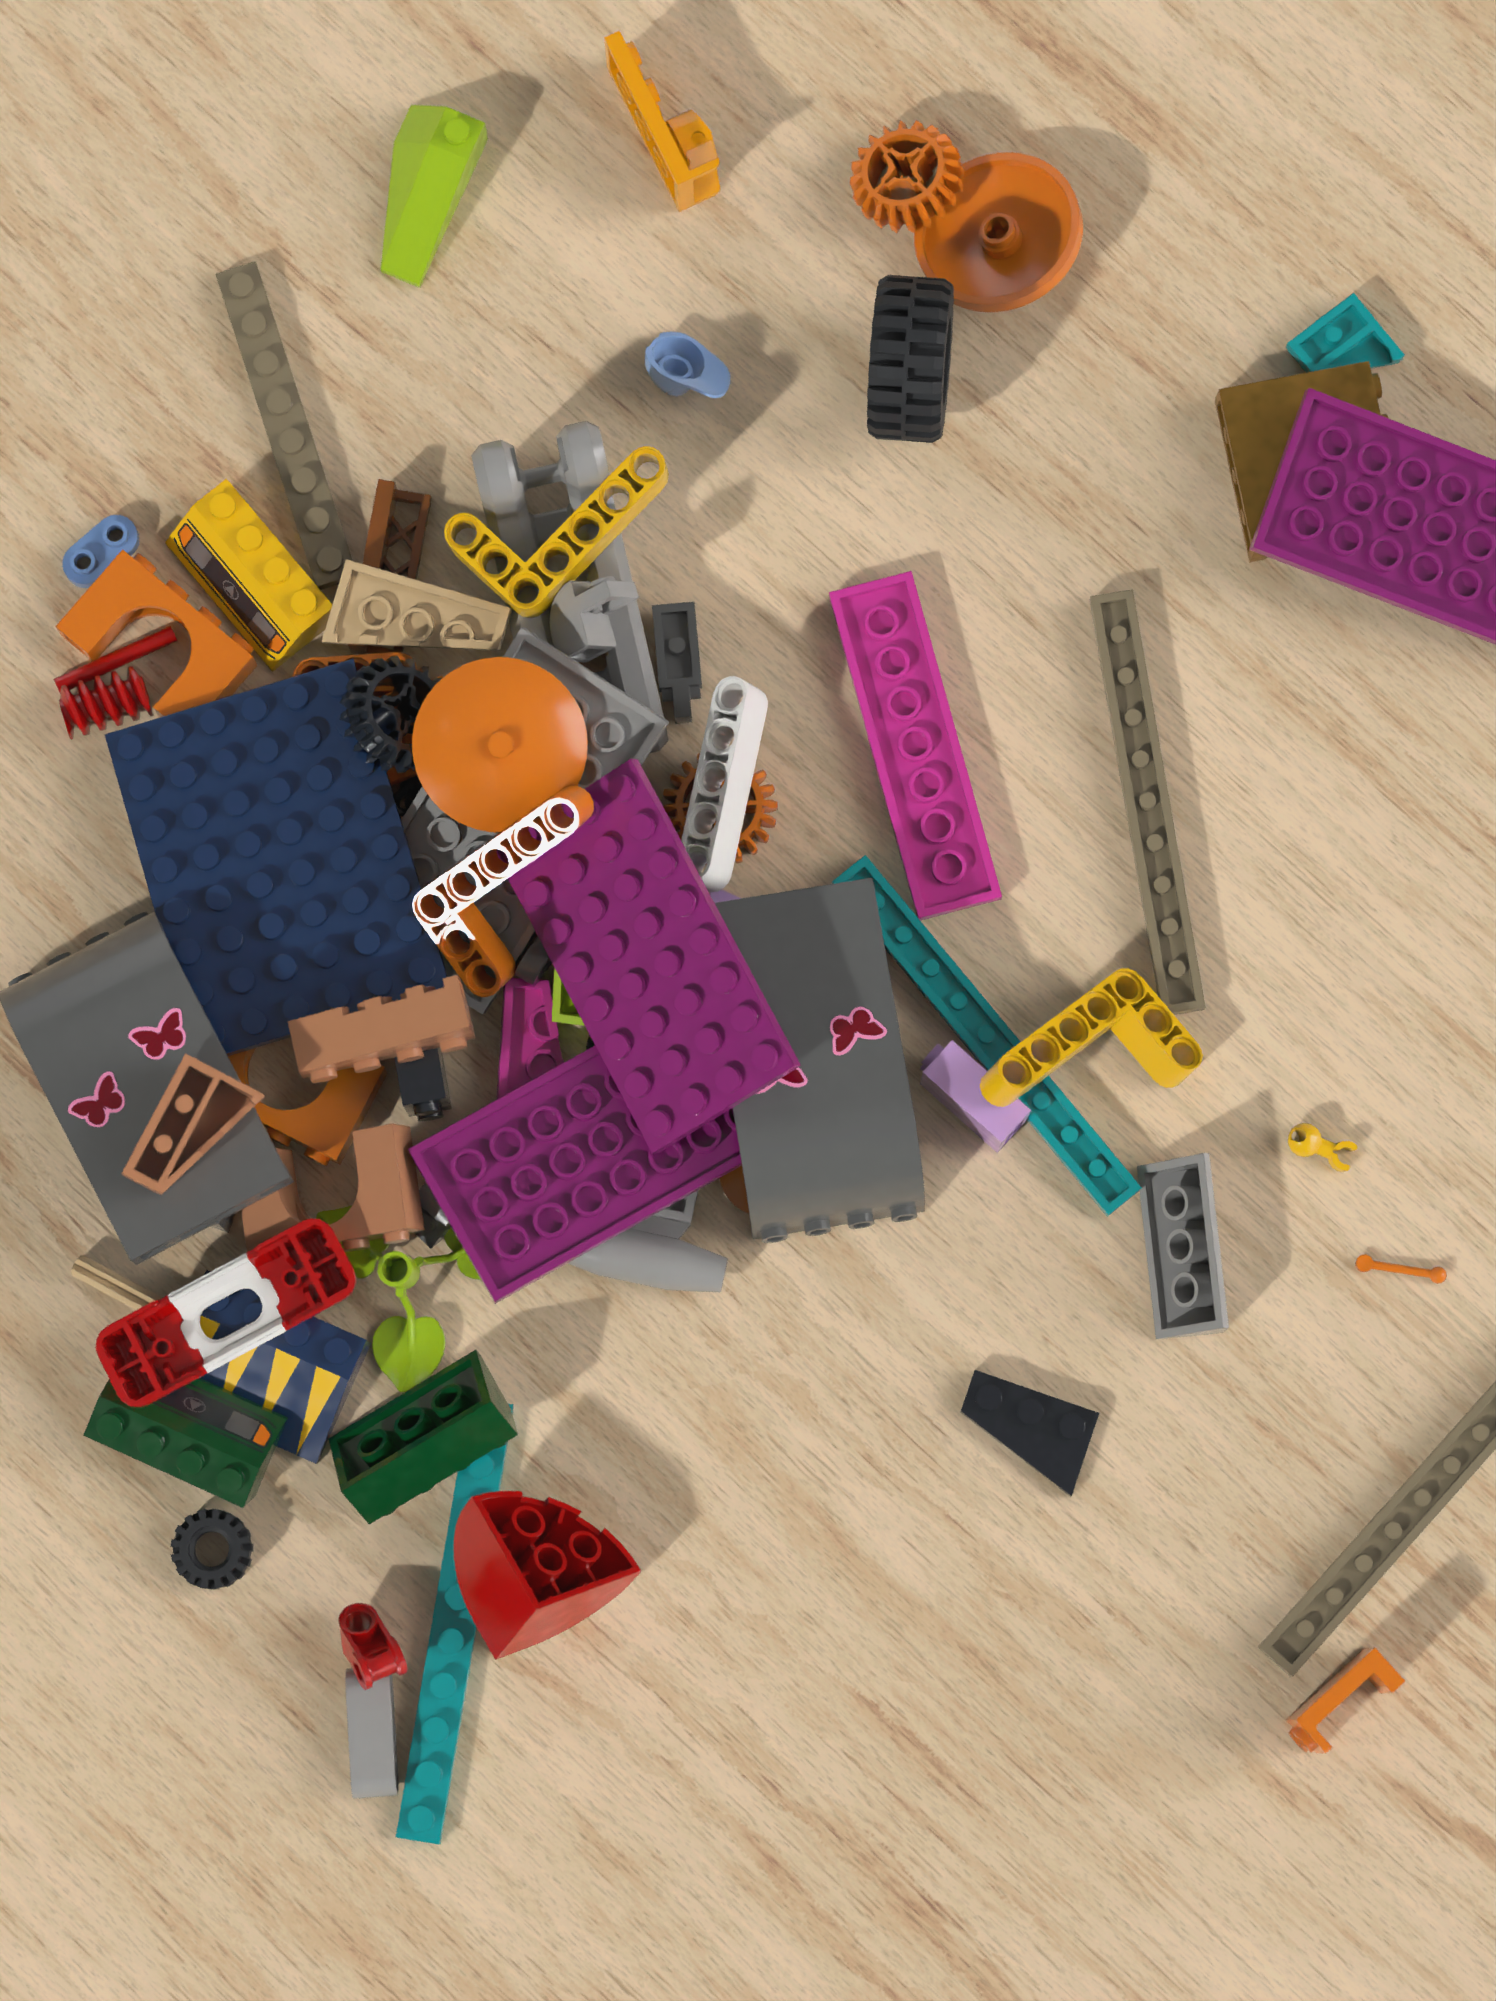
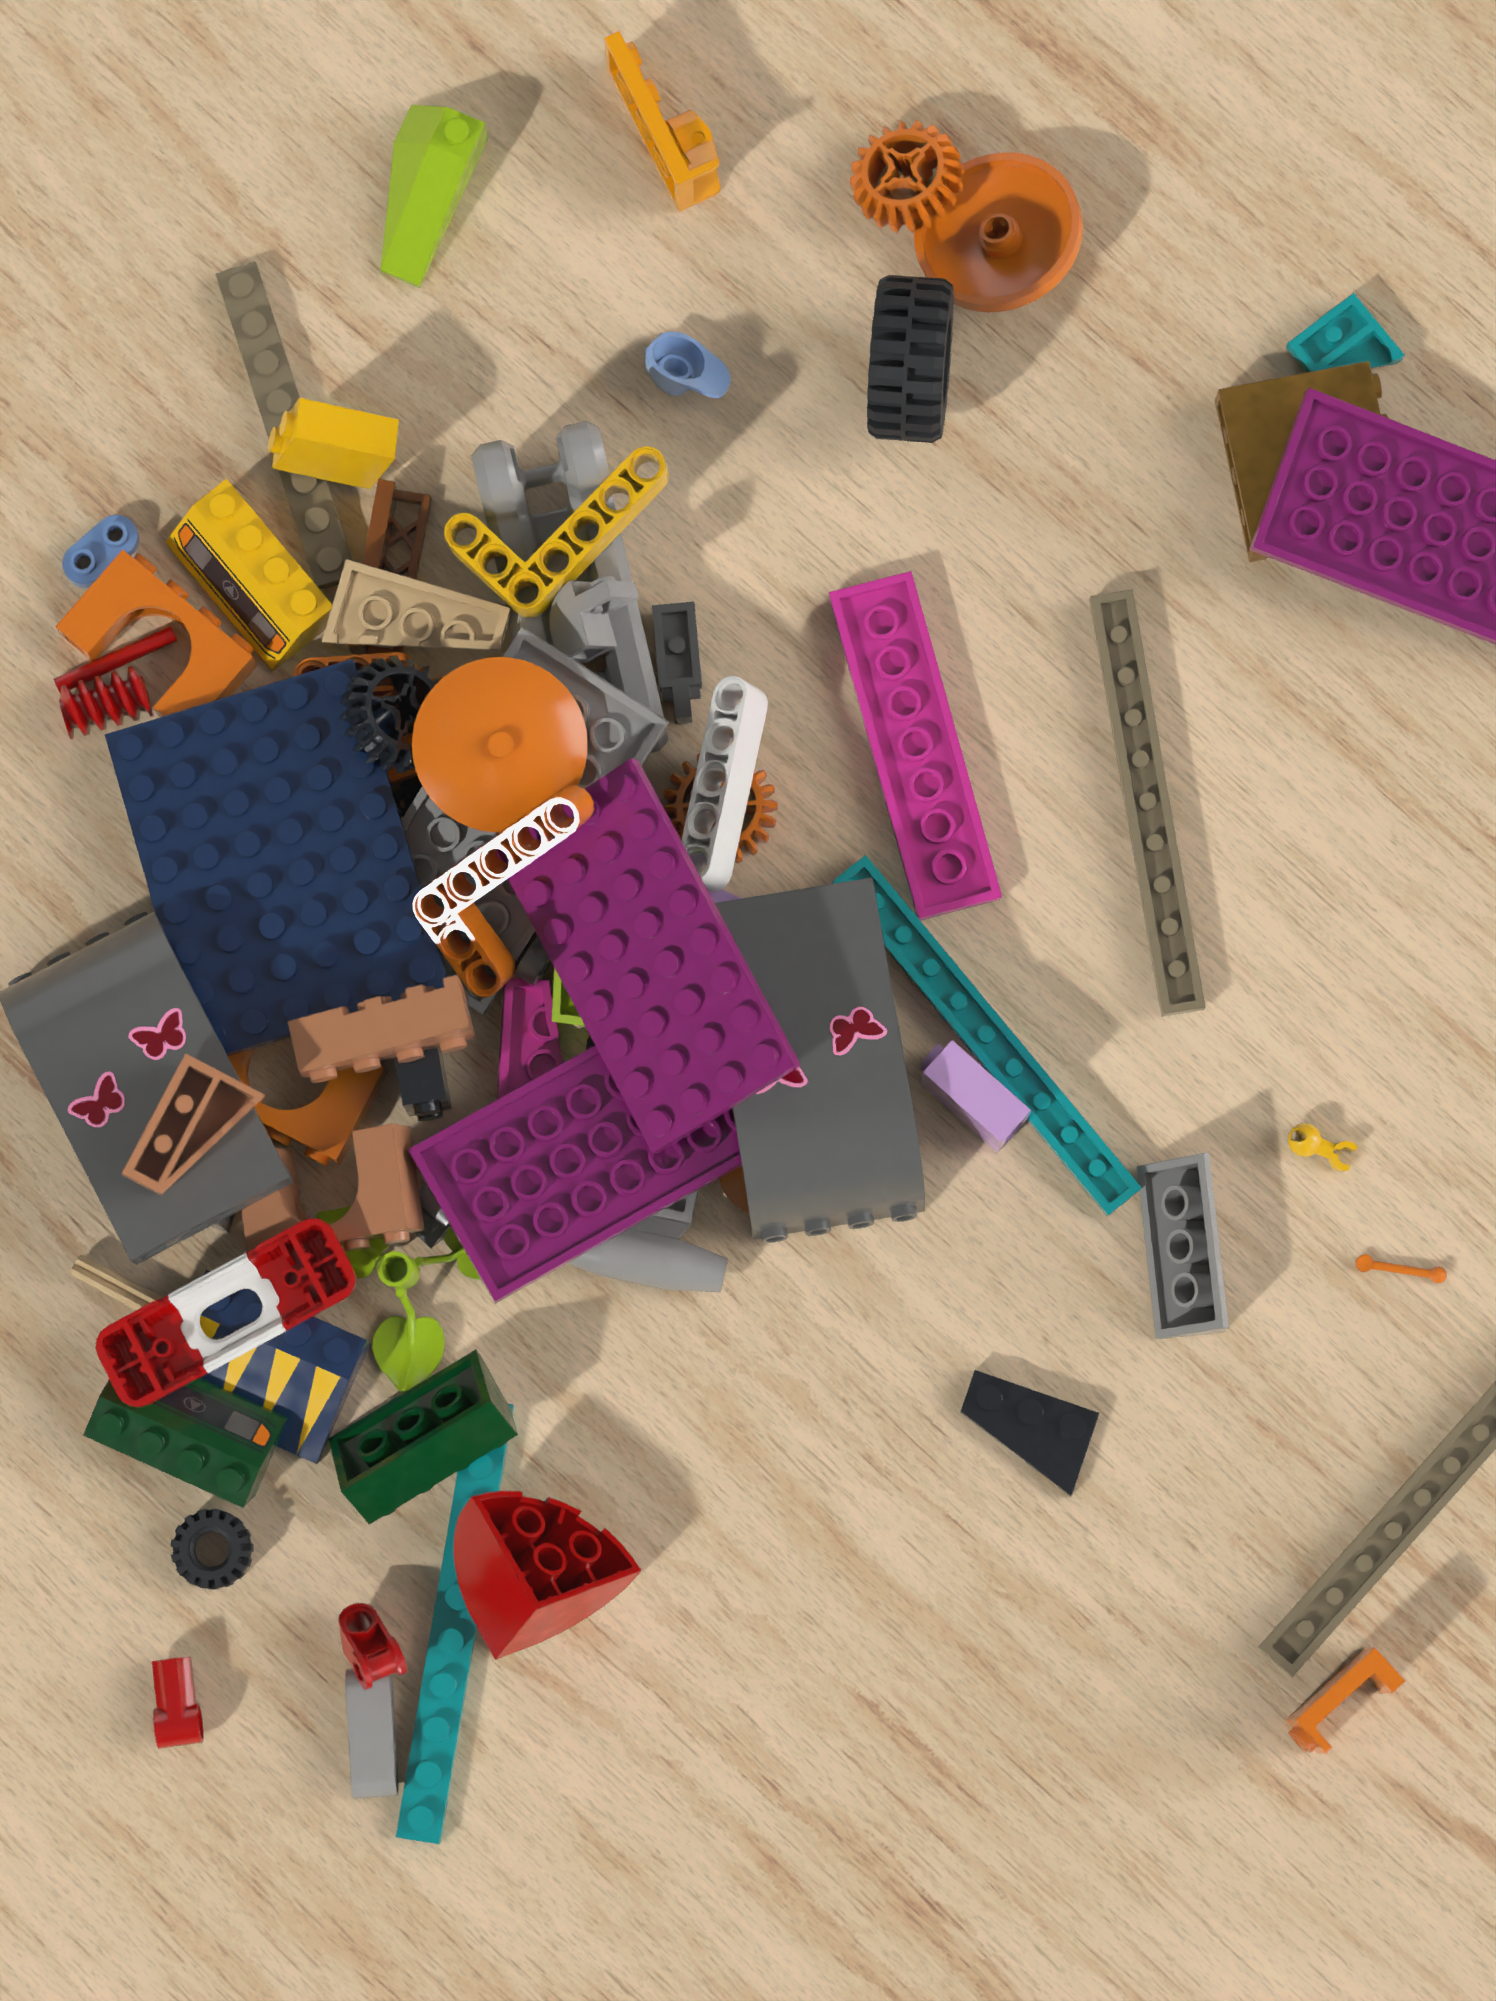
(177, 1714): none -> red piece
(334, 443): none -> yellow brick
(1117, 1003): yellow beam -> none

